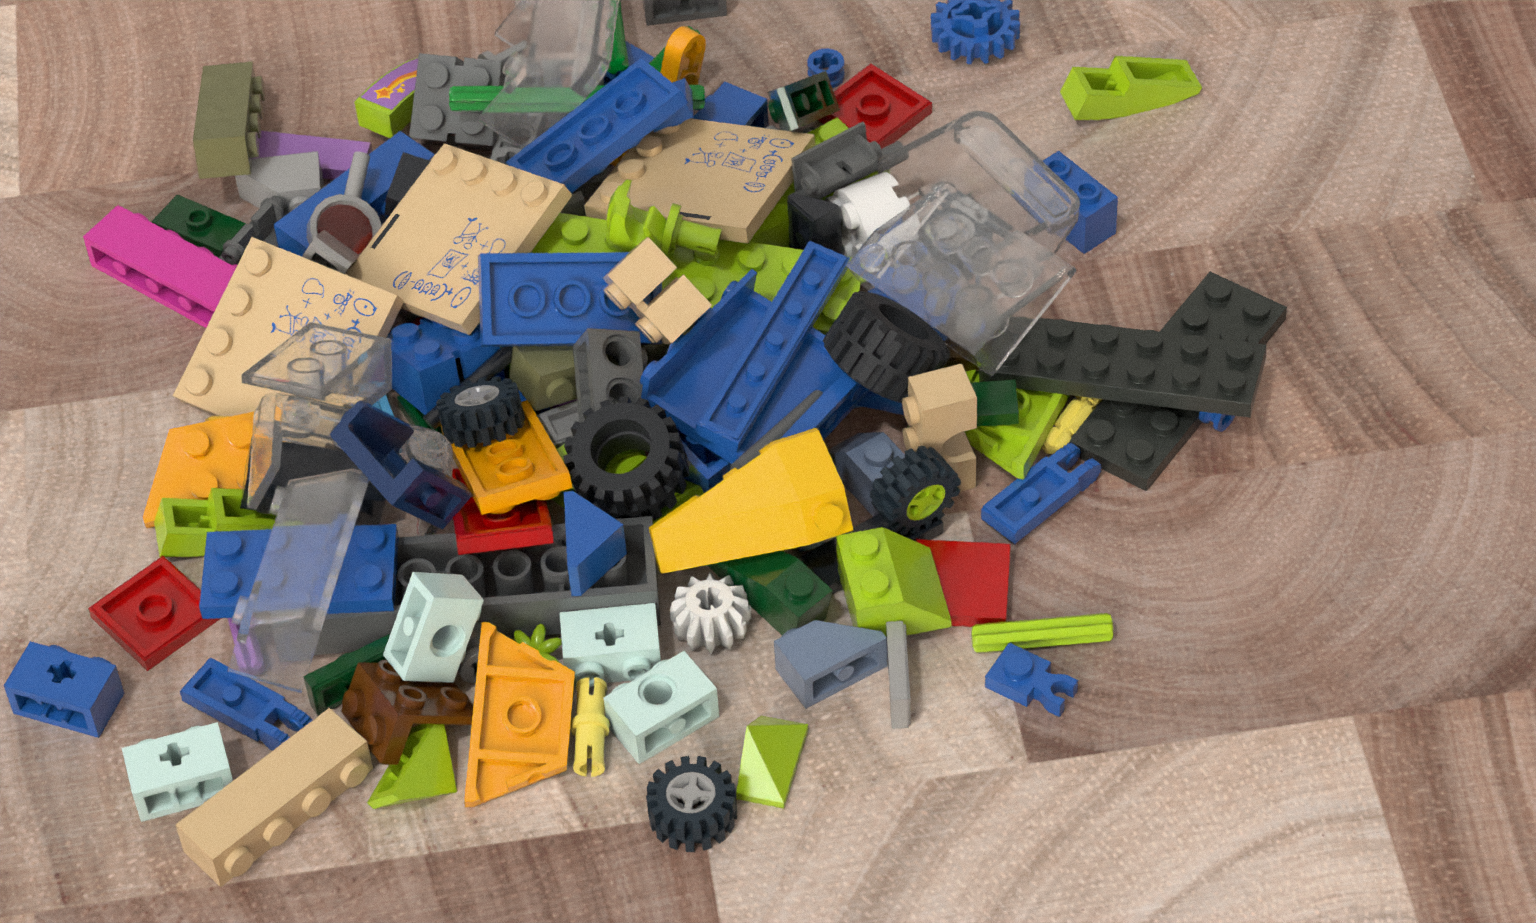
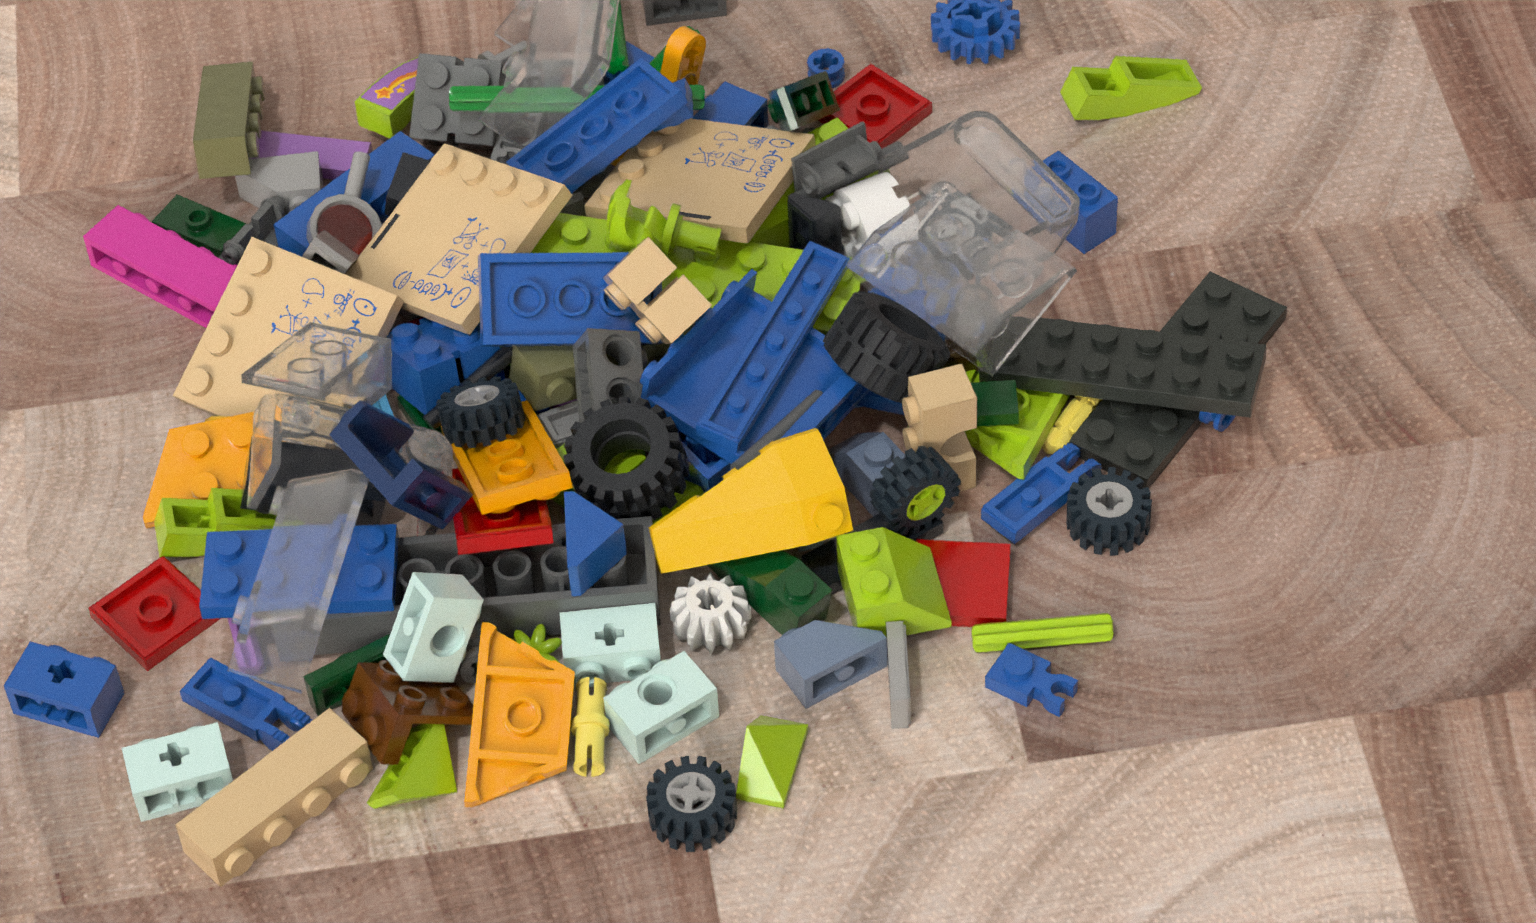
(1096, 523): none -> black wheel

